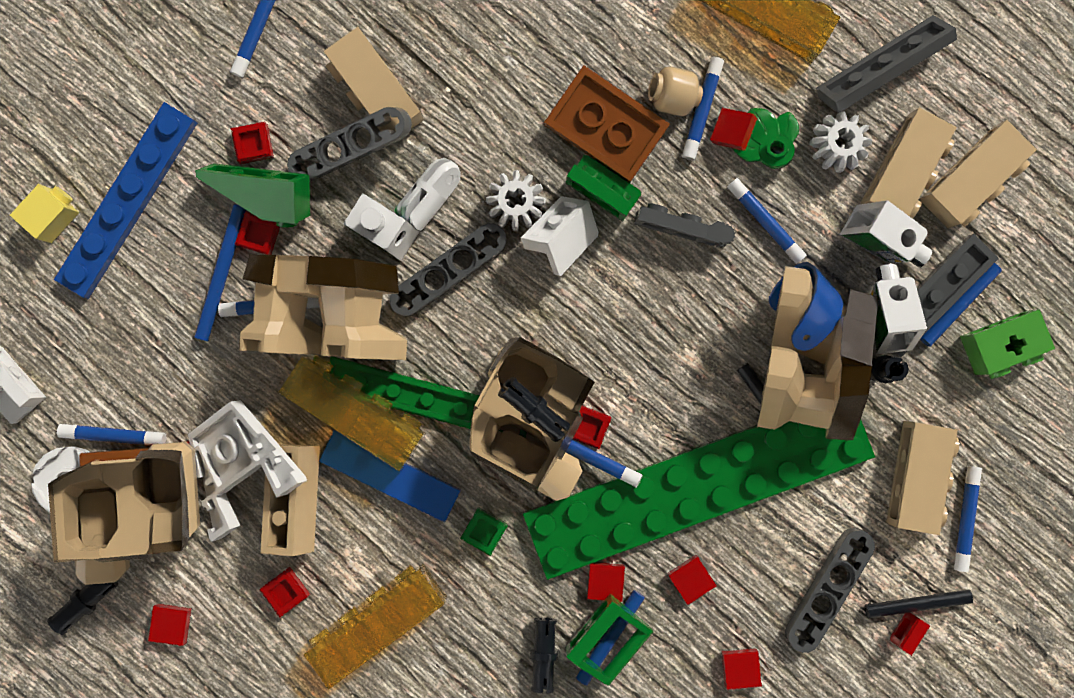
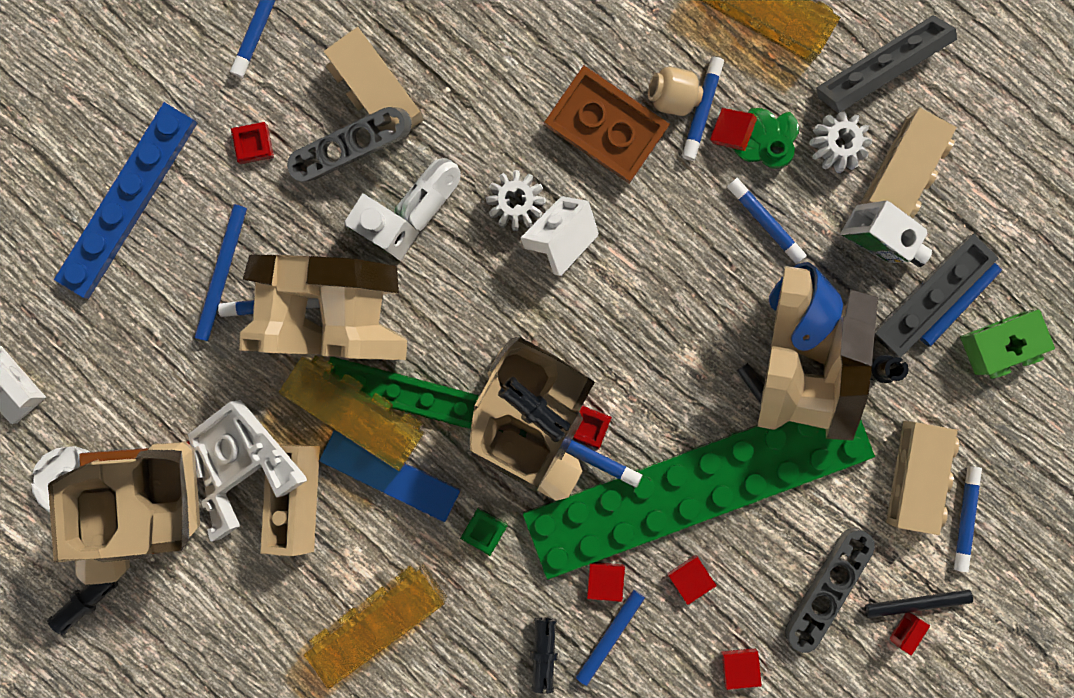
(45, 212): light yellow brick -> none
(110, 435): blue bar -> none
(169, 624): red tile -> none
(257, 234): red tile -> none
(263, 192): green slope -> none
(284, 591): red tile -> none
(451, 274): dark grey beam -> none
(595, 628): green tile -> none
(603, 187): green bracket -> none
(686, 226): dark grey hinge -> none
(899, 311): white torso -> none
(979, 175): tan brick -> none

